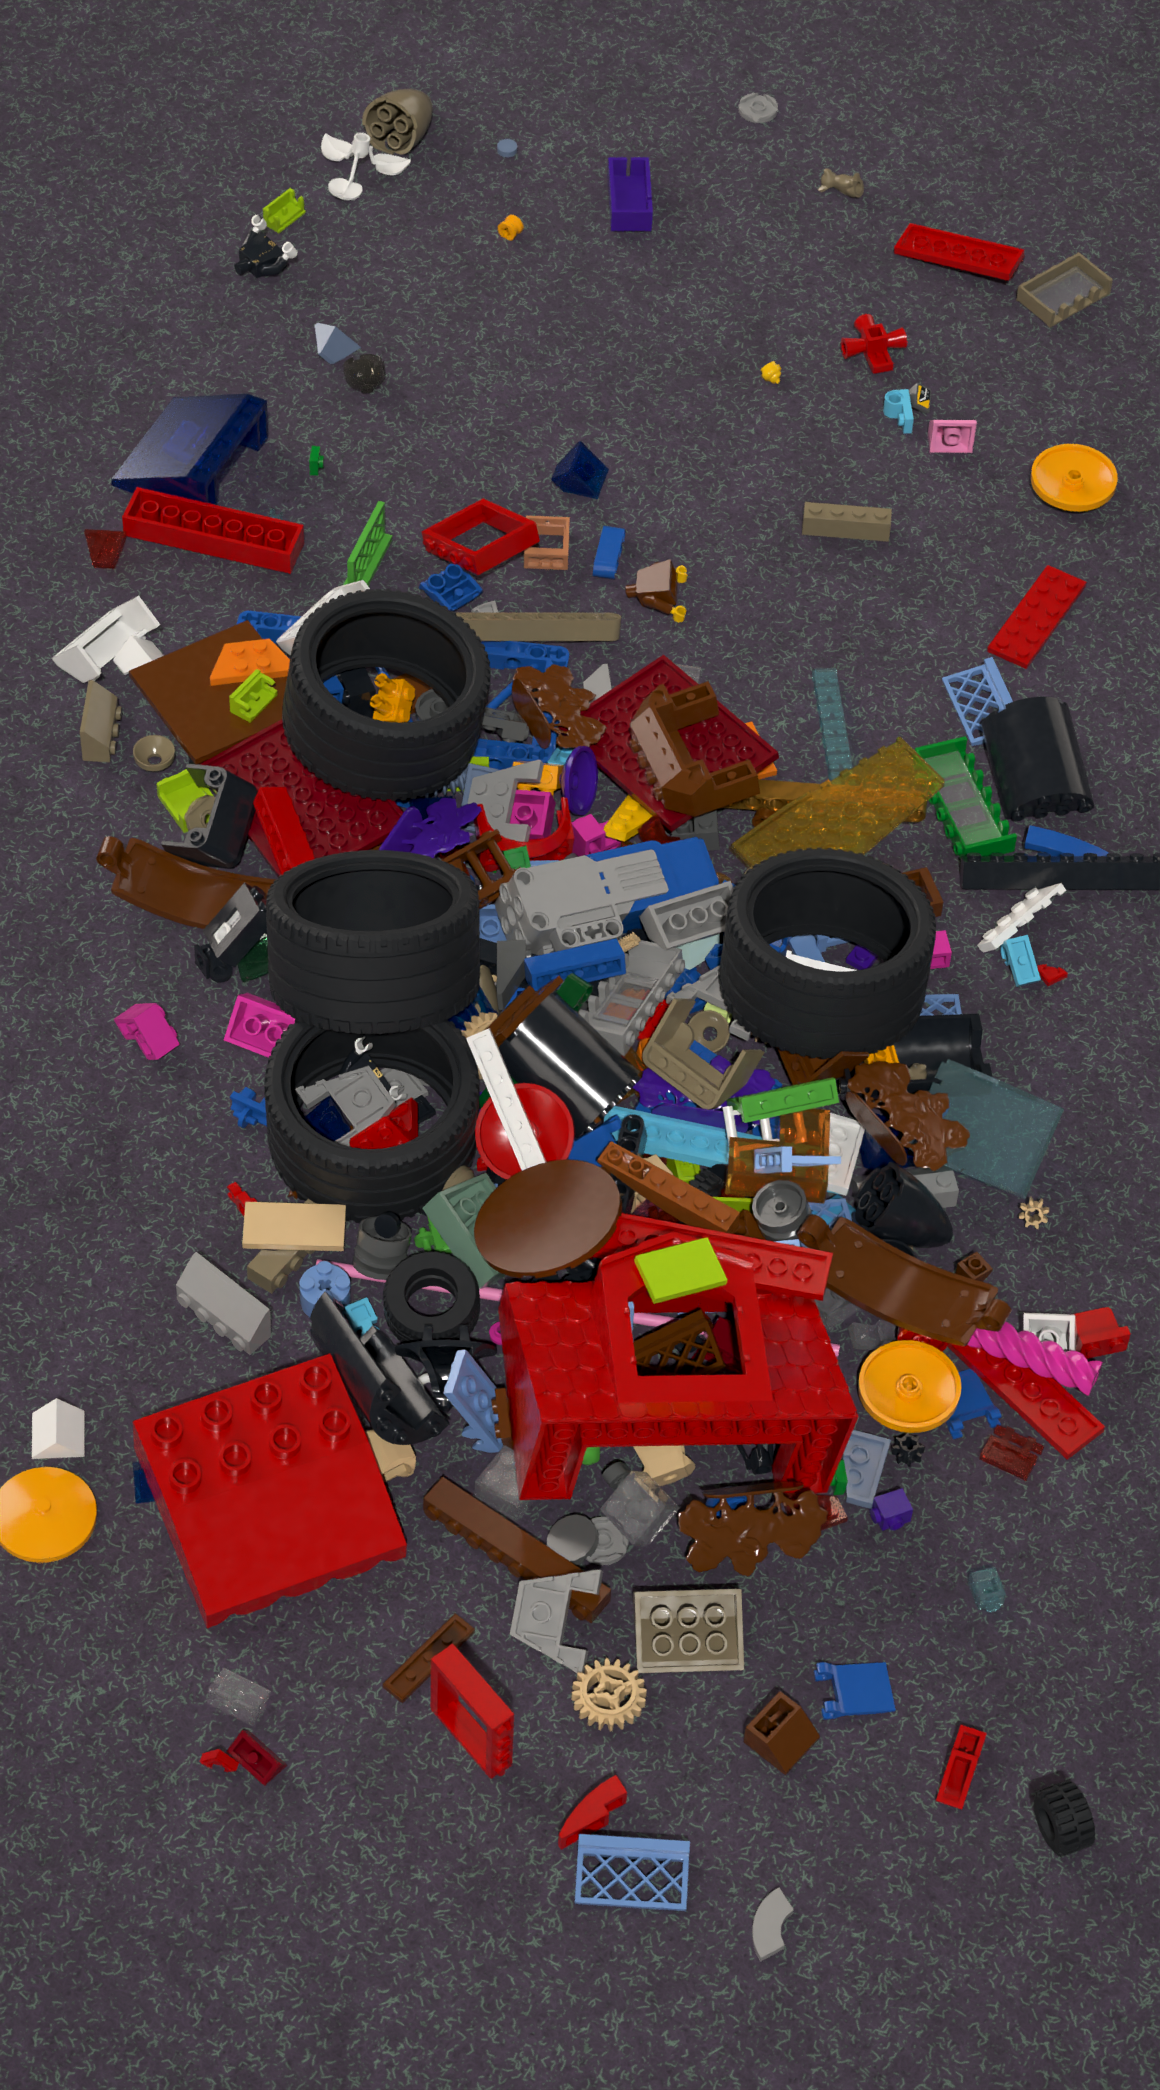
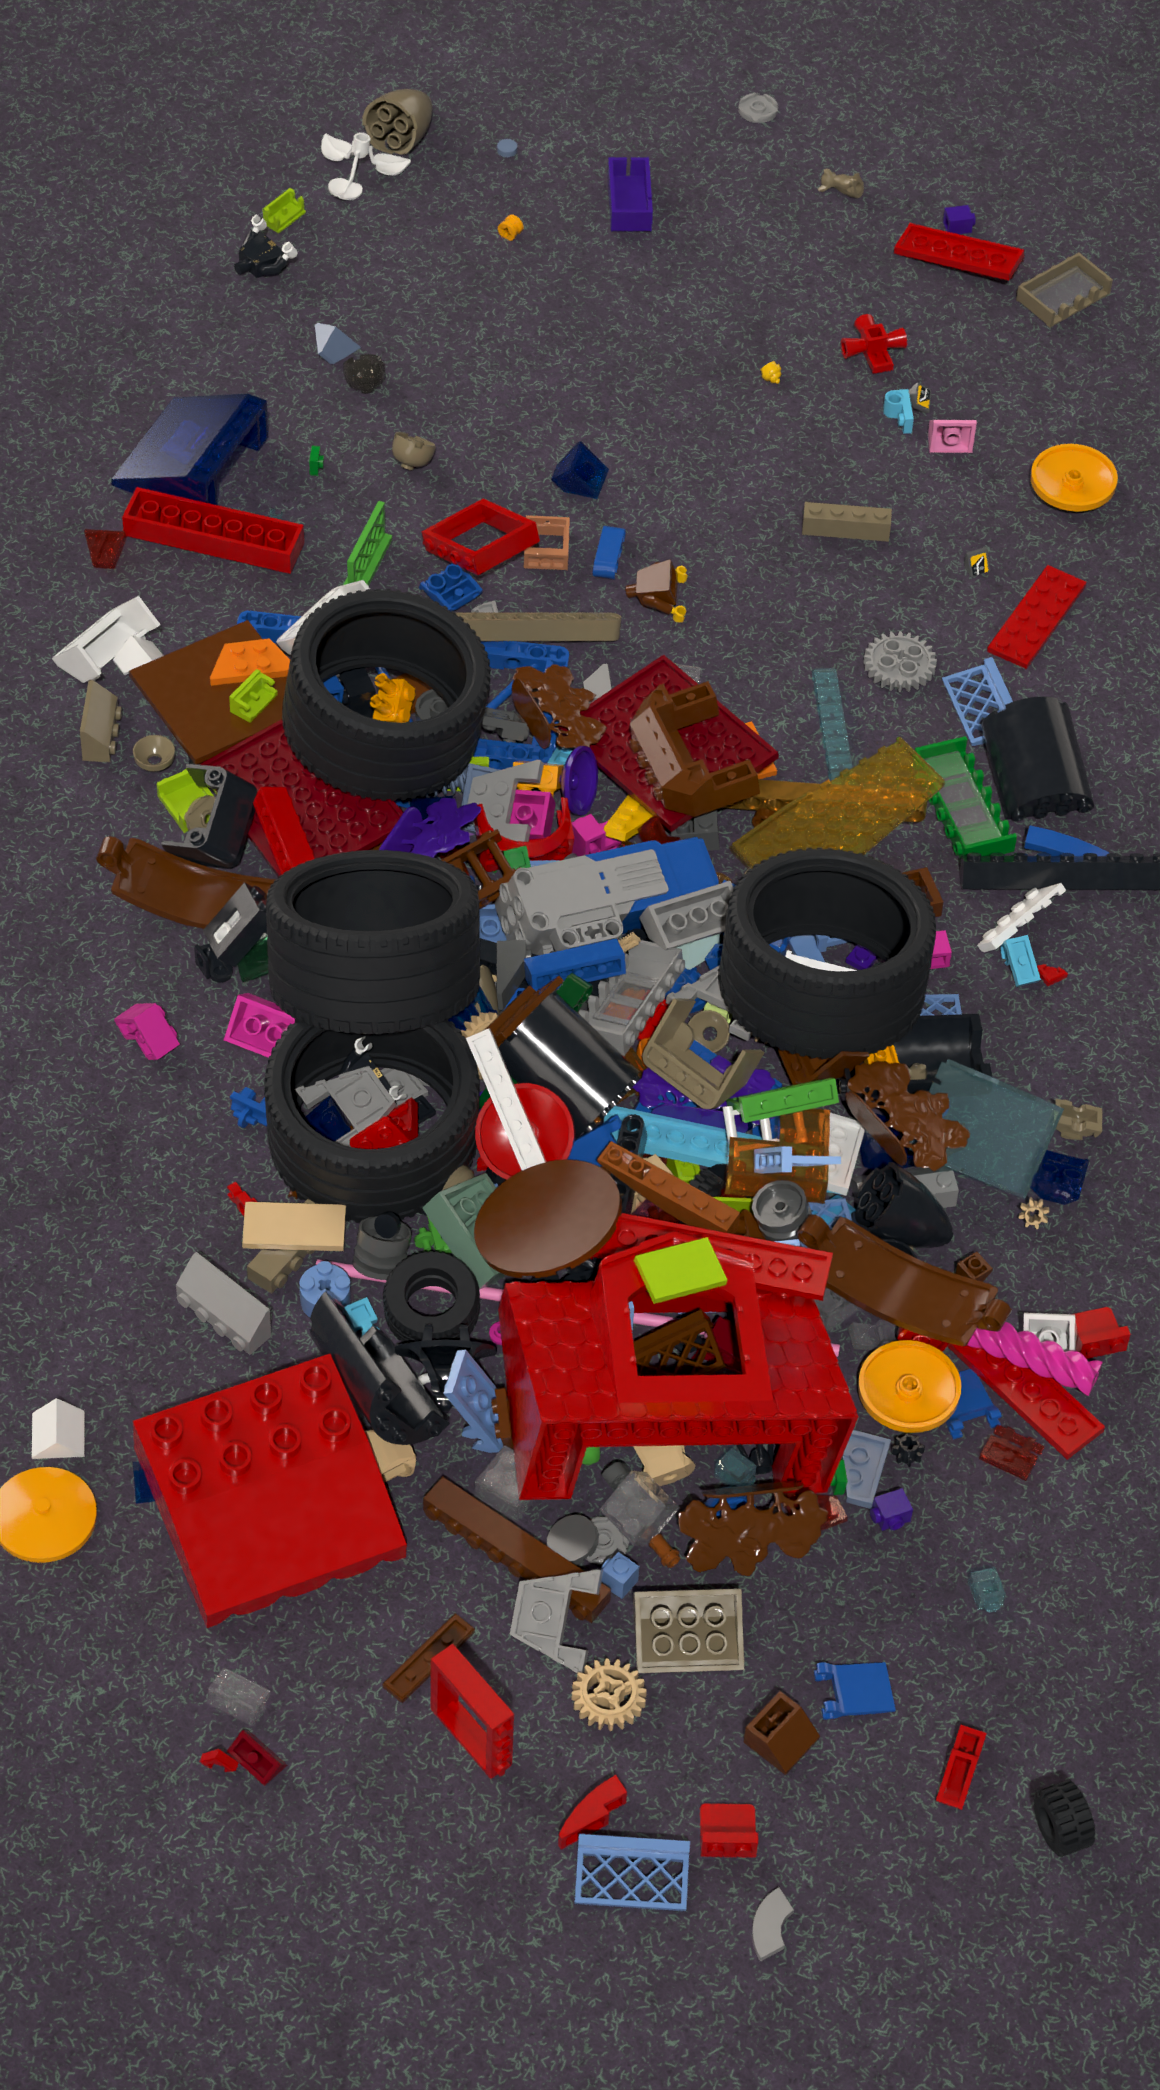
(412, 450): none -> dark tan cylinder
(620, 1574): none -> medium blue brick
(668, 1555): none -> dark orange pin
(728, 1830): none -> red bracket
(735, 1469): none -> clear light blue brick
(900, 661): none -> light grey gear
(958, 219): none -> dark purple brick
(977, 562): none -> slope
(1060, 1177): none -> clear blue slope
(1079, 1121): none -> dark tan cylinder

